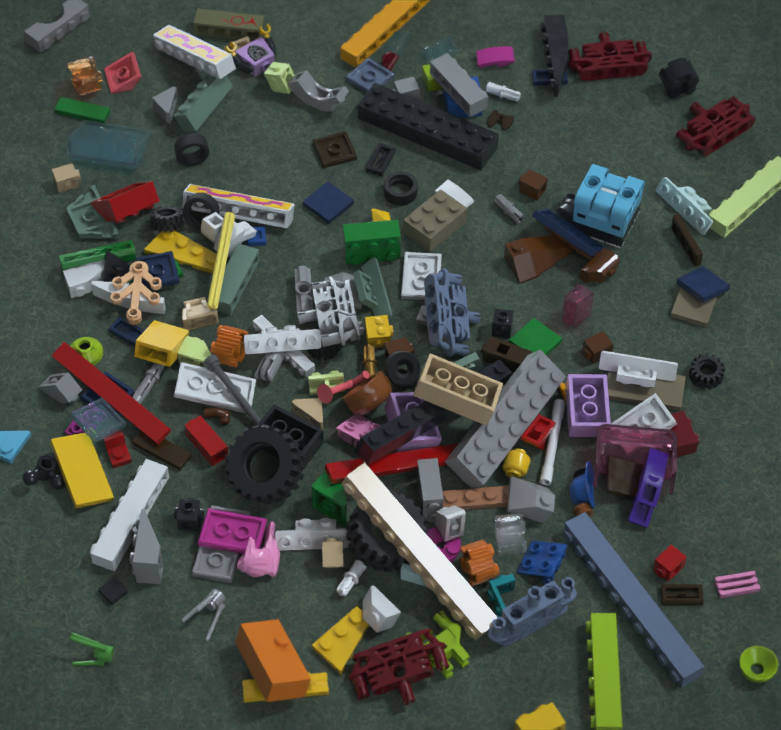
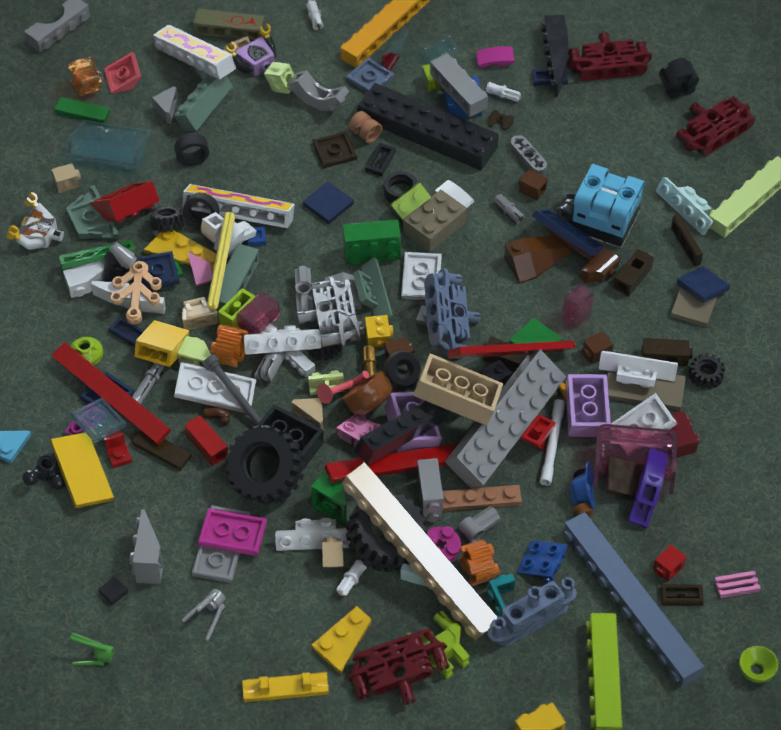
(37, 227): none -> torso
(61, 387): light grey slope -> none
(120, 530): white brick -> none
(123, 255): none -> light grey cone
(188, 514): black brick -> none
(201, 270): none -> bright pink tile
(229, 311): none -> lime brick
(258, 314): none -> clear pink brick
(261, 561): bright pink hair -> none
(272, 660): orange brick -> none
(314, 14): none -> white axle
(365, 127): none -> nougat wheel
(378, 215): yellow slope -> none
(379, 610): white slope -> none
(407, 87): light grey brick -> none
(410, 201): none -> lime brick
(450, 522): white slope -> none
(475, 527): none -> light grey piece
(502, 323): black brick -> none
(509, 535): clear brick -> none
(510, 349): none -> red tile
(516, 463): yellow head -> none
(528, 148): none -> light grey beam
(530, 500): light grey slope -> none
(633, 272): none -> dark brown brick
(667, 350): none -> dark brown brick

